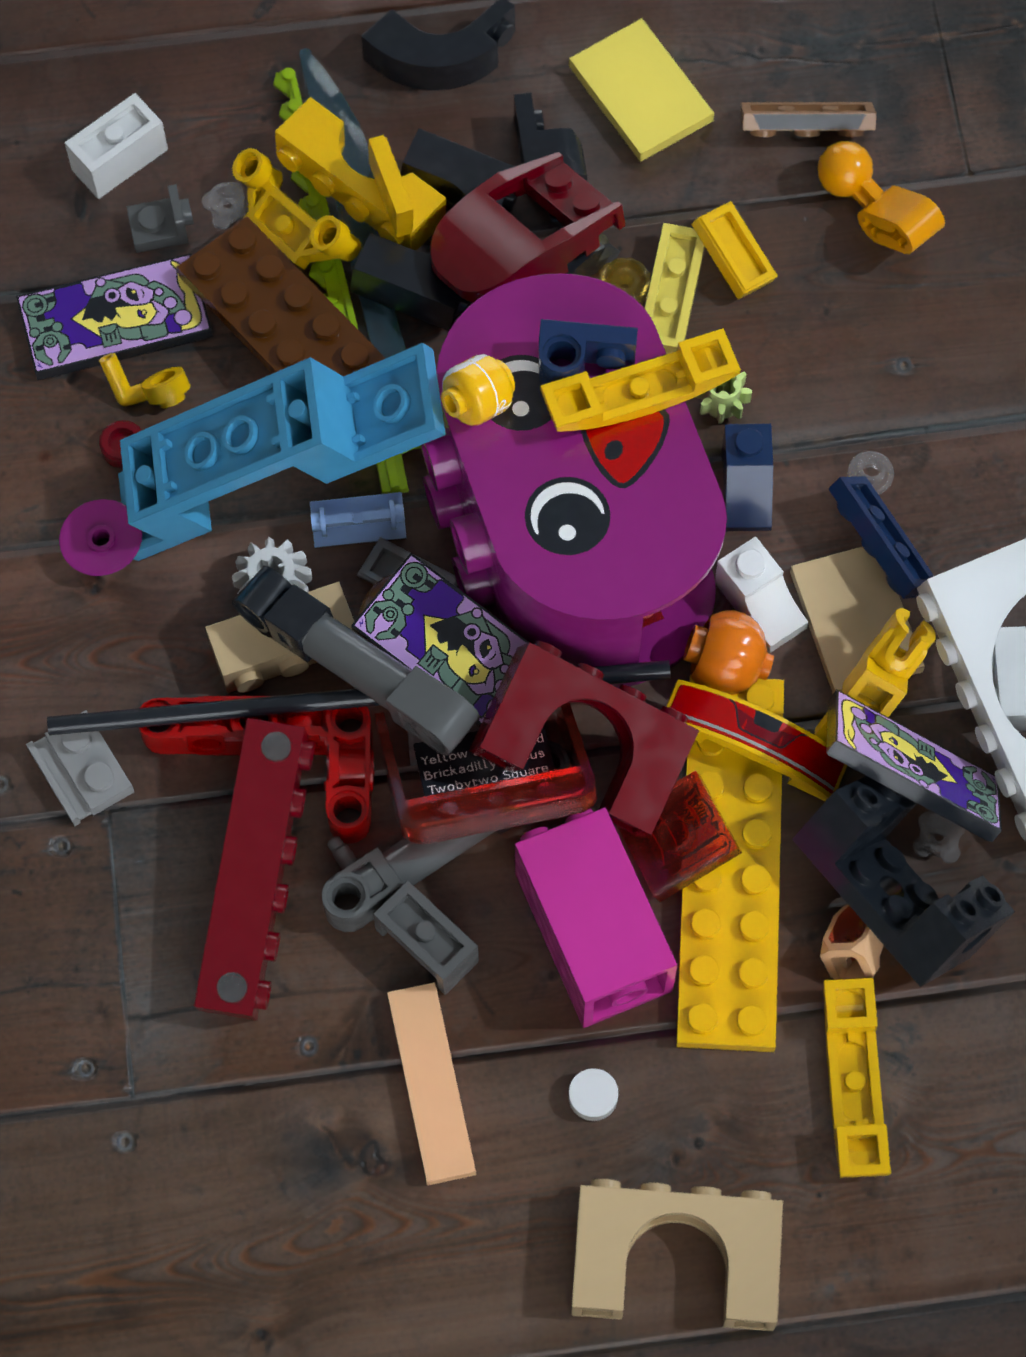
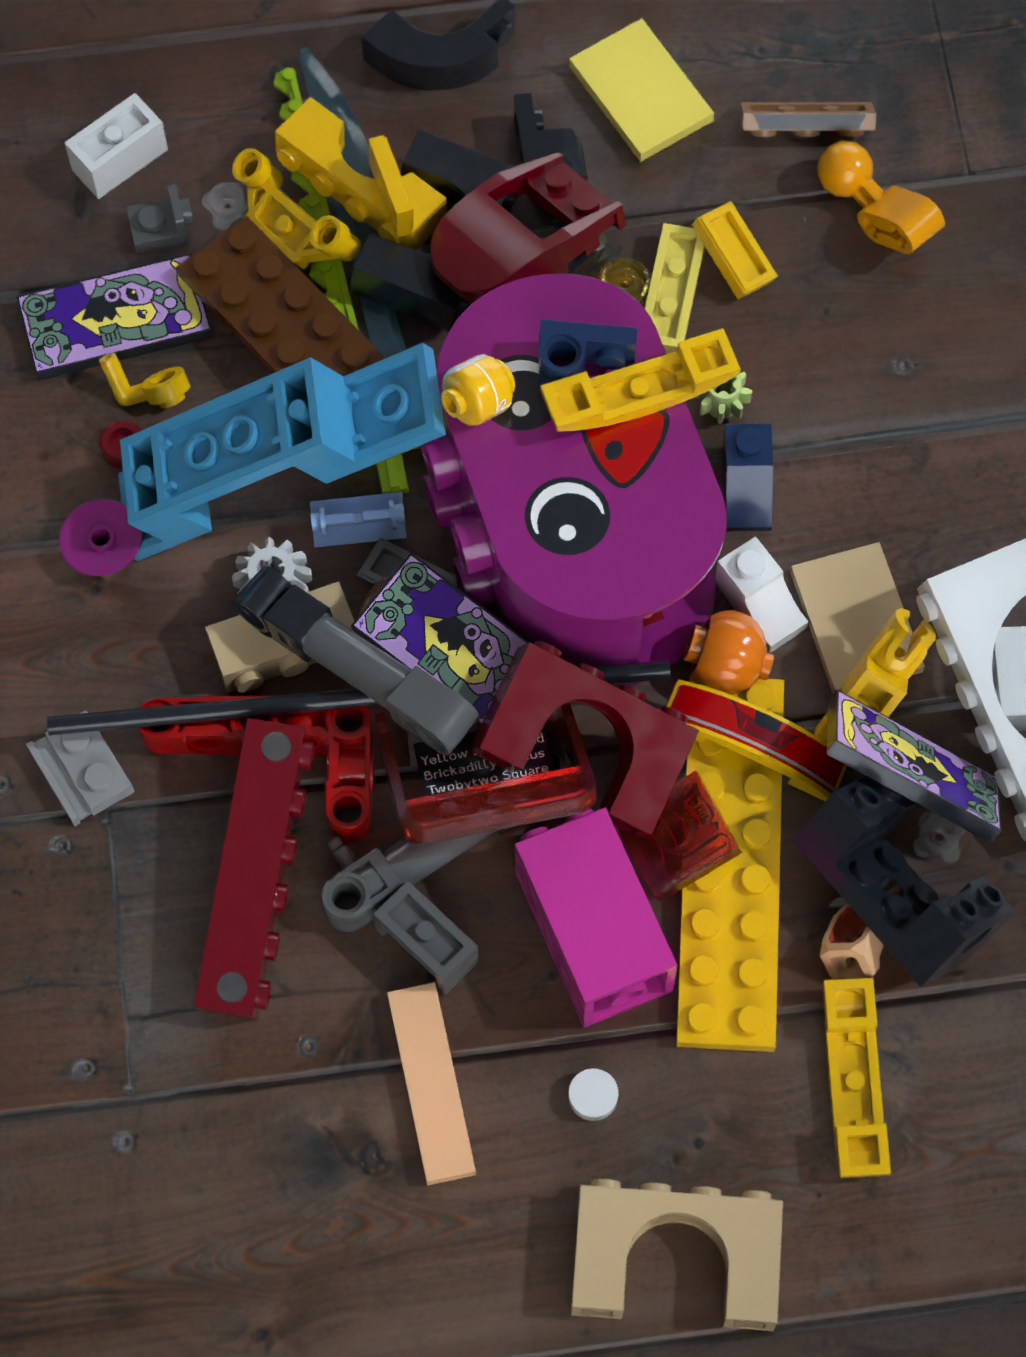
(875, 460): clear plate -> none
(881, 534): dark blue plate -> none

